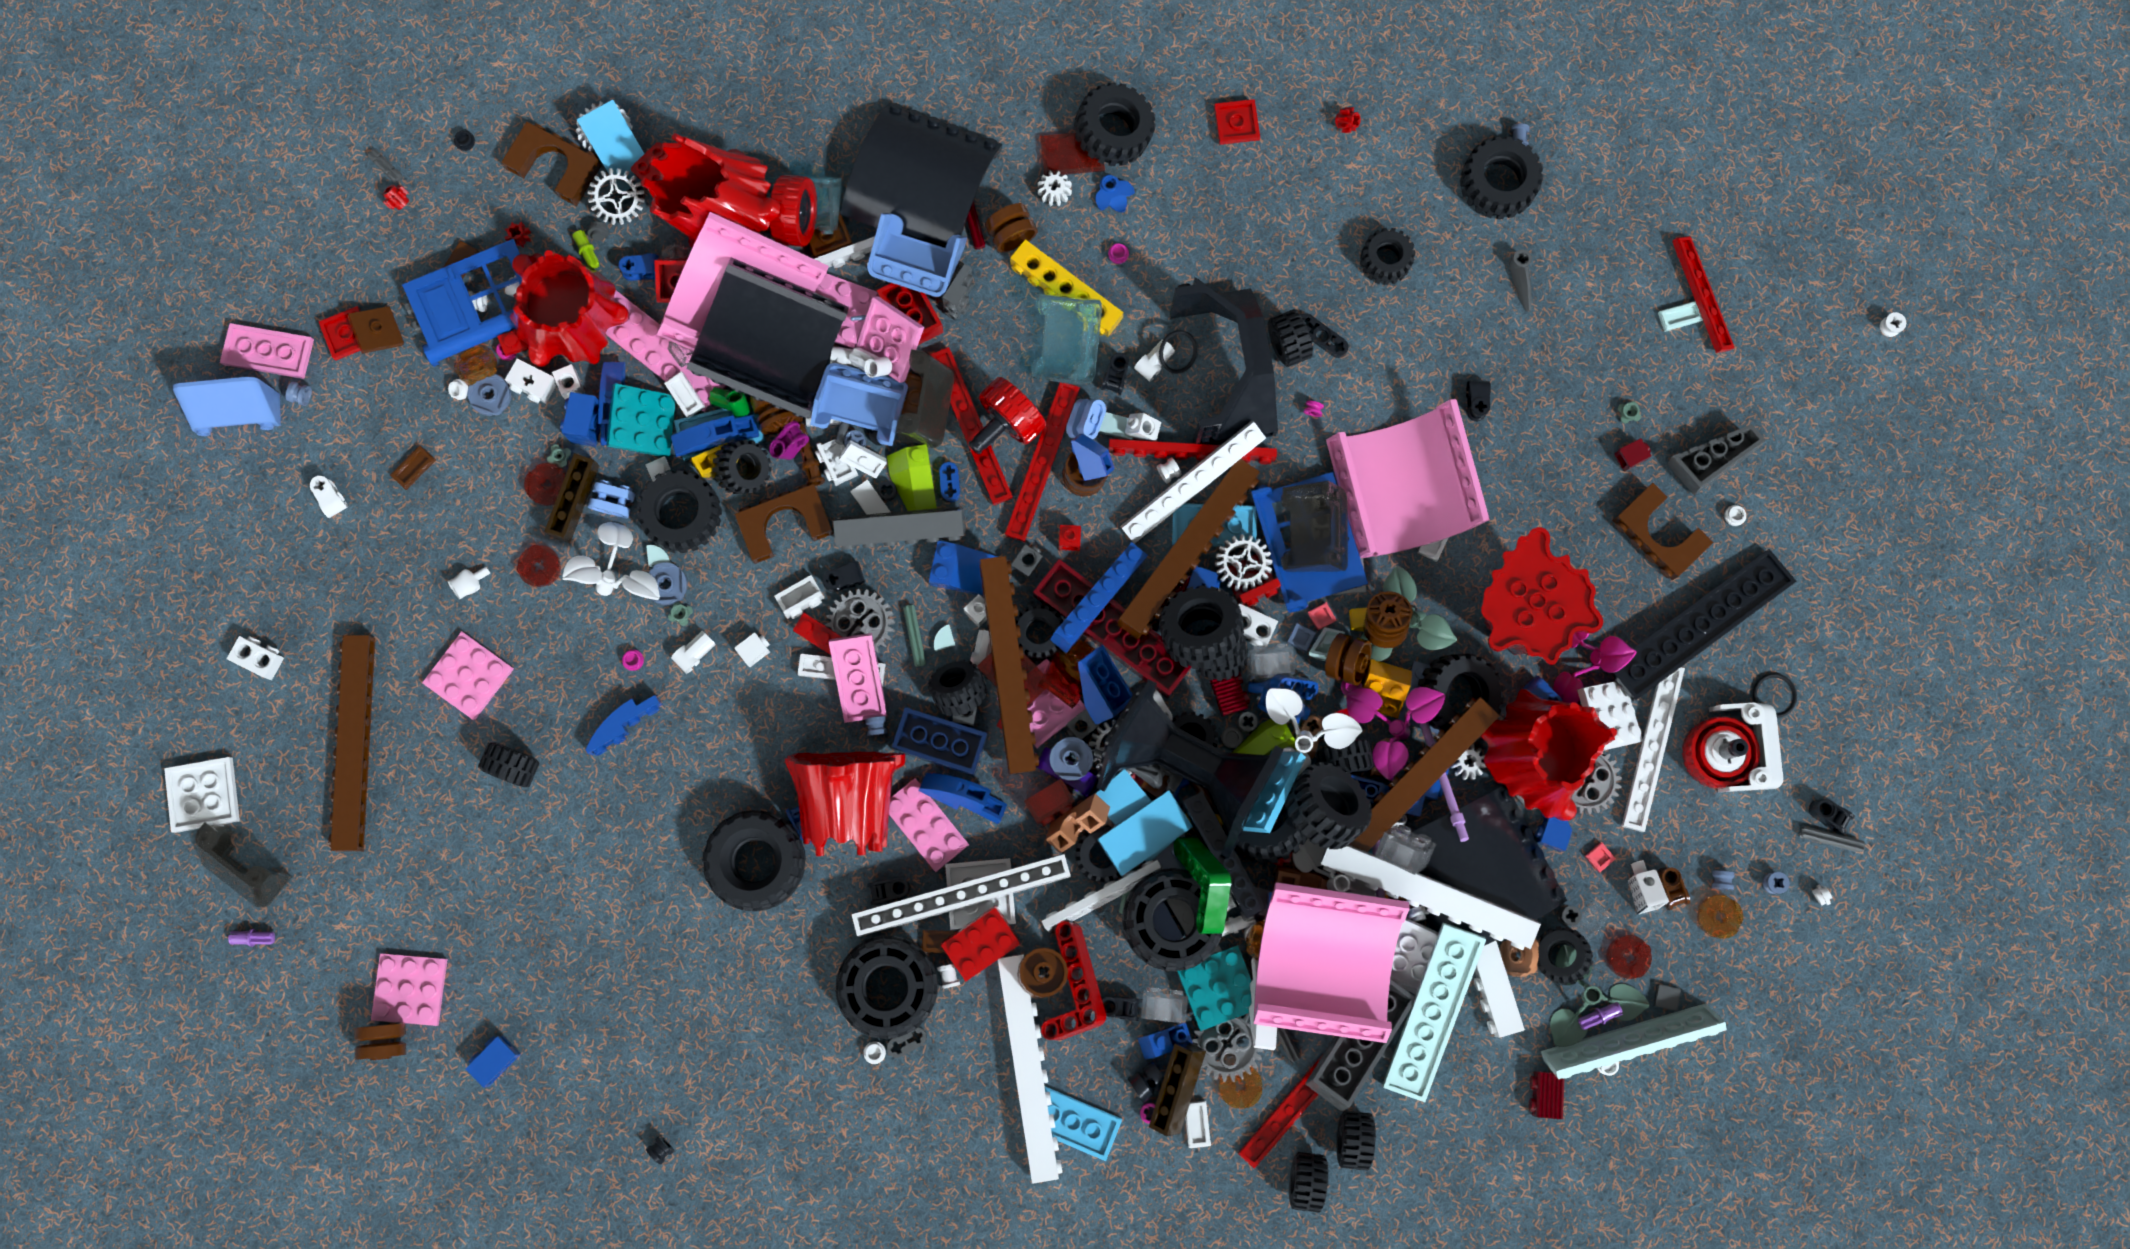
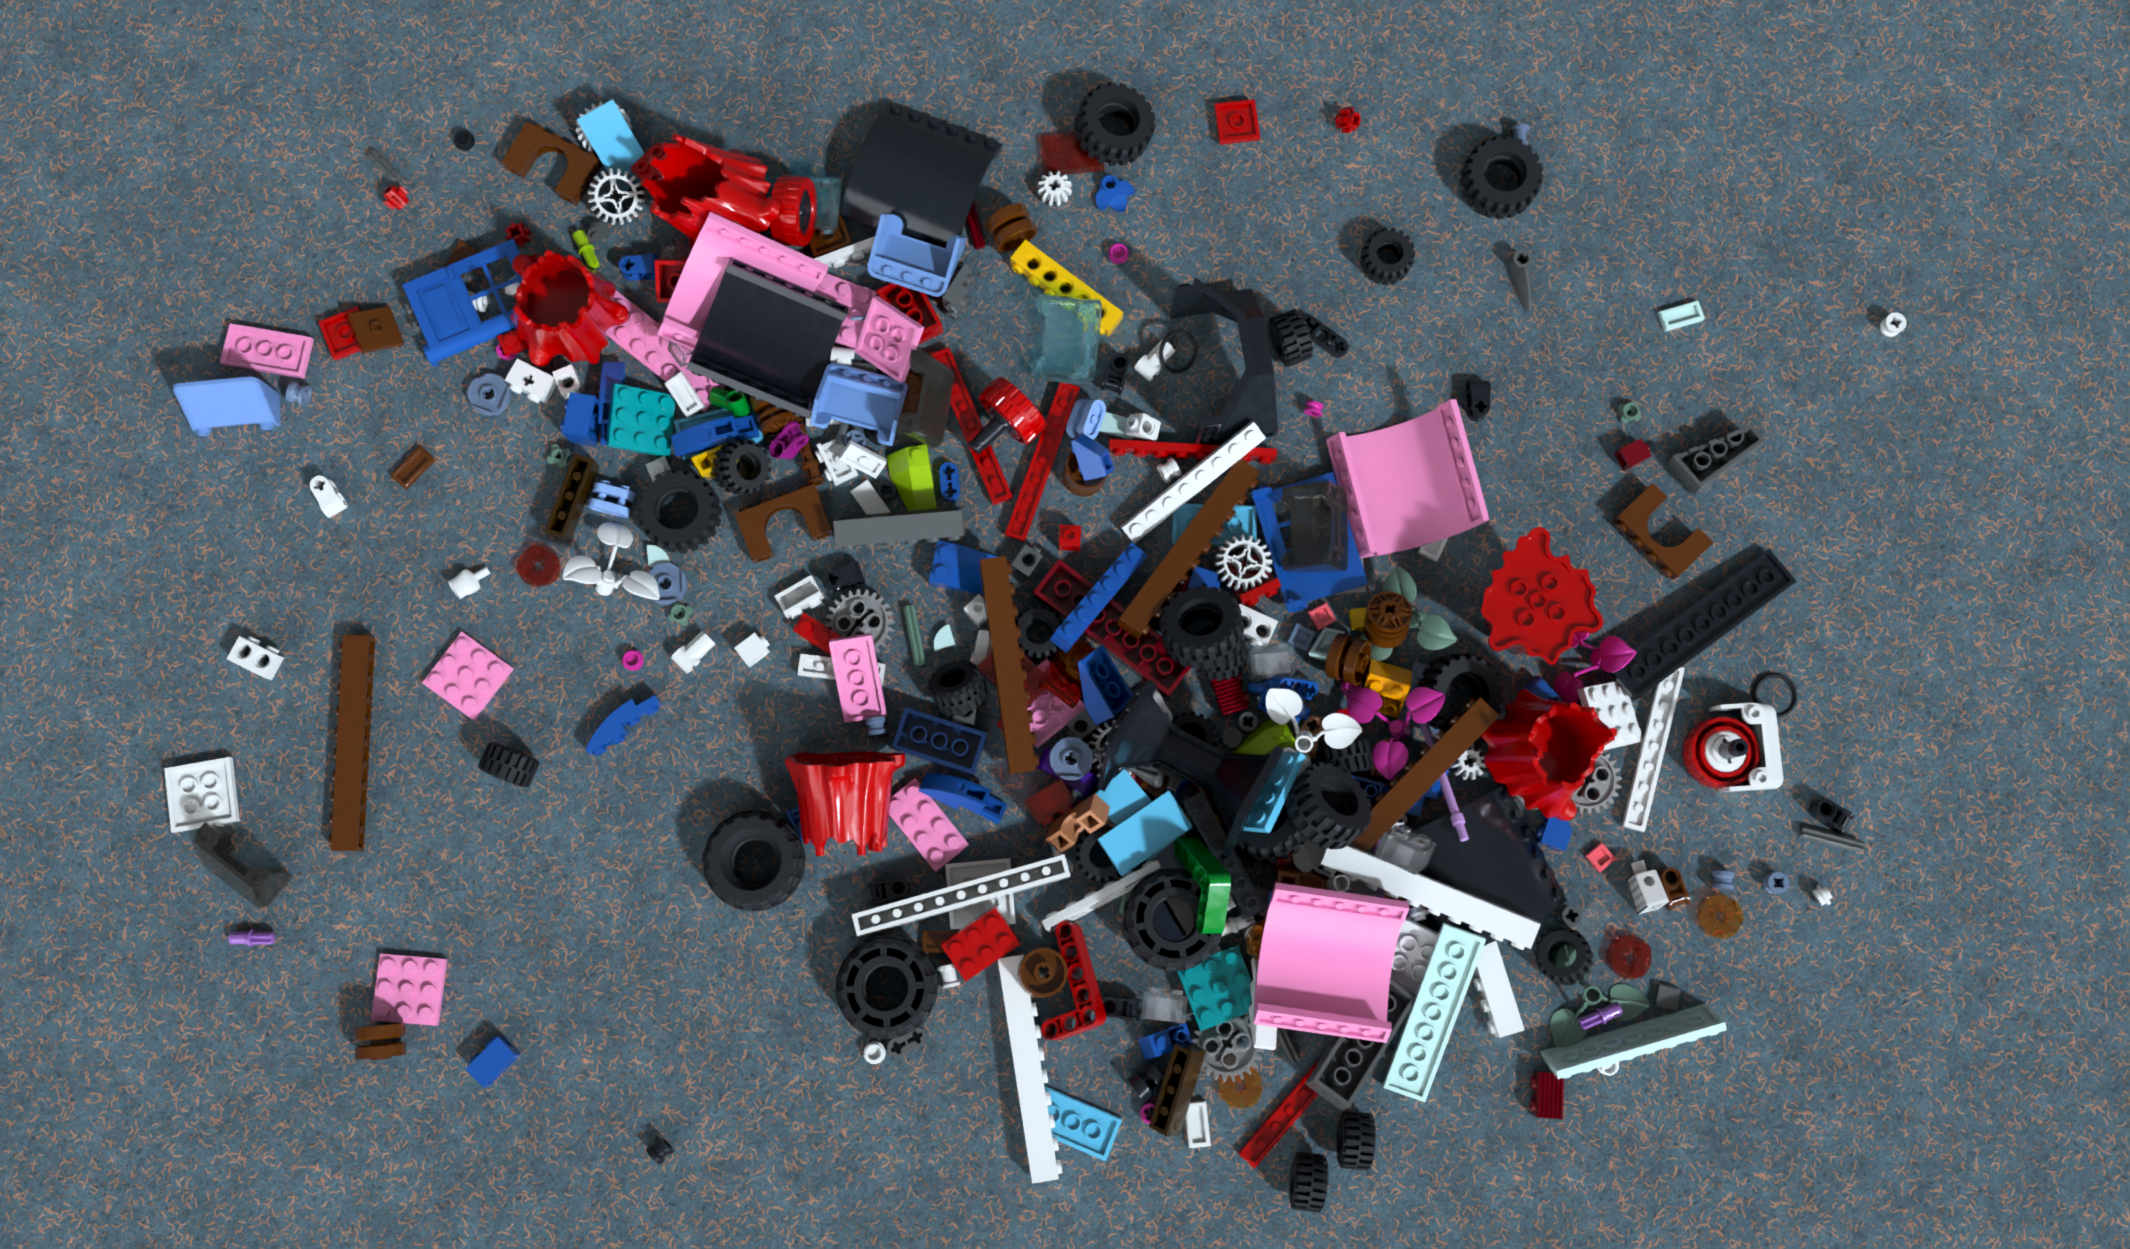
(458, 389): white plate -> none
(471, 373): clear orange plate -> none
(538, 476): clear red plate -> none
(870, 363): white piece -> none
(1519, 967): nougat plate -> none
(1703, 294): red tile -> none
(1735, 515): white plate -> none

